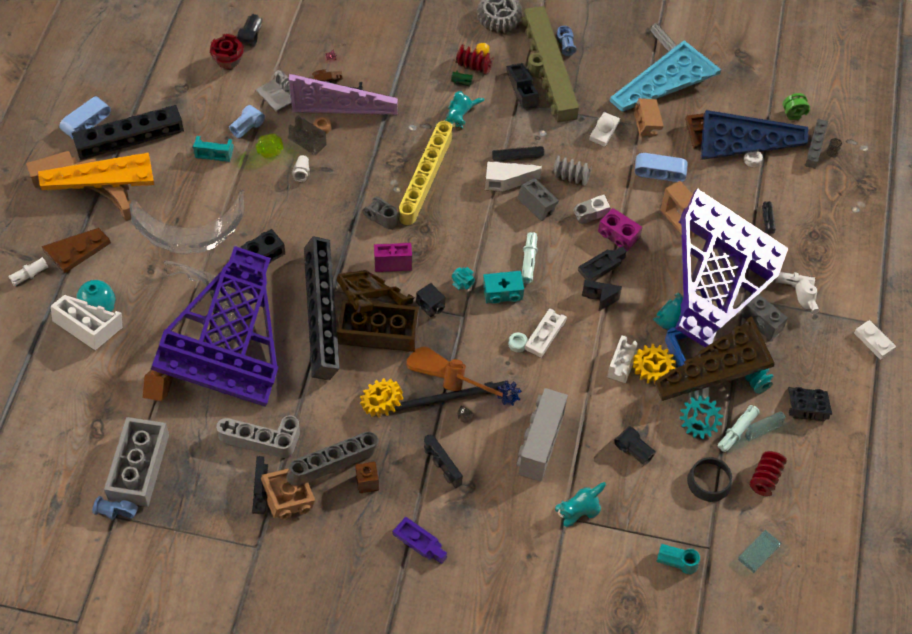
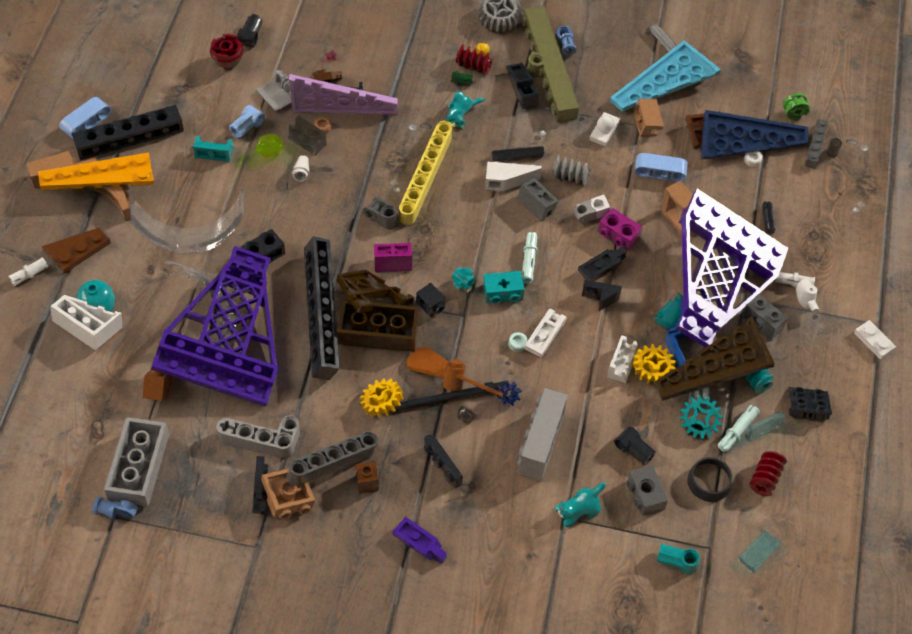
(647, 479): none -> dark grey brick

